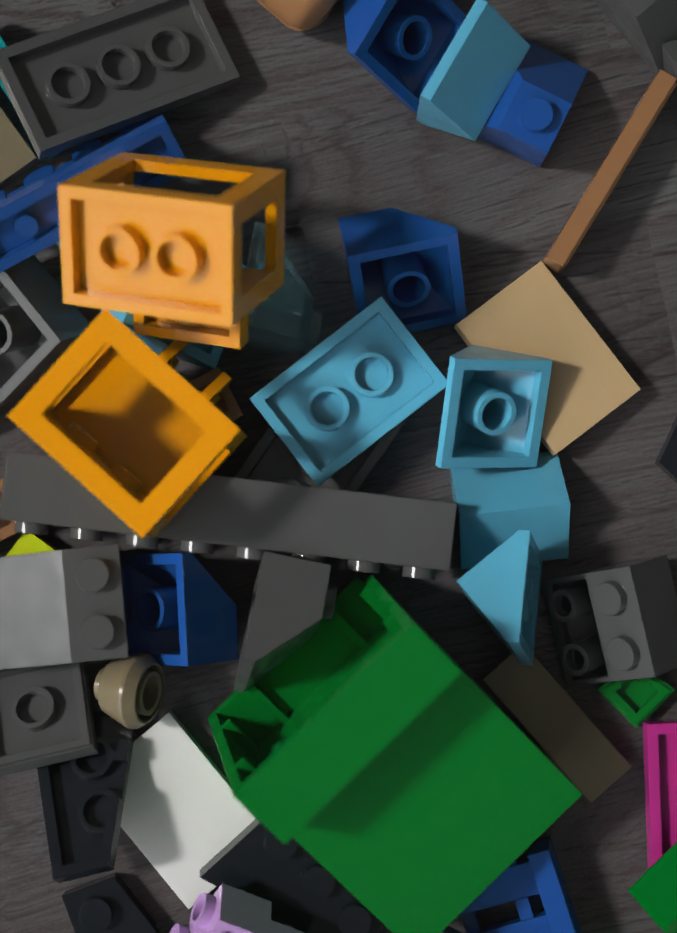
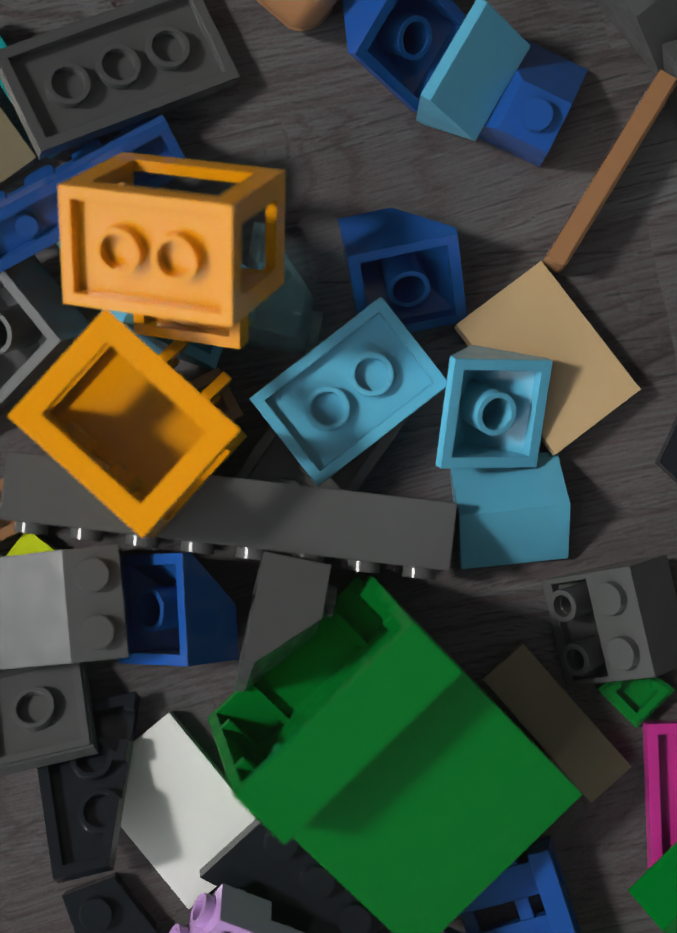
(131, 689): dark tan cone -> none
(507, 593): medium azure slope -> none

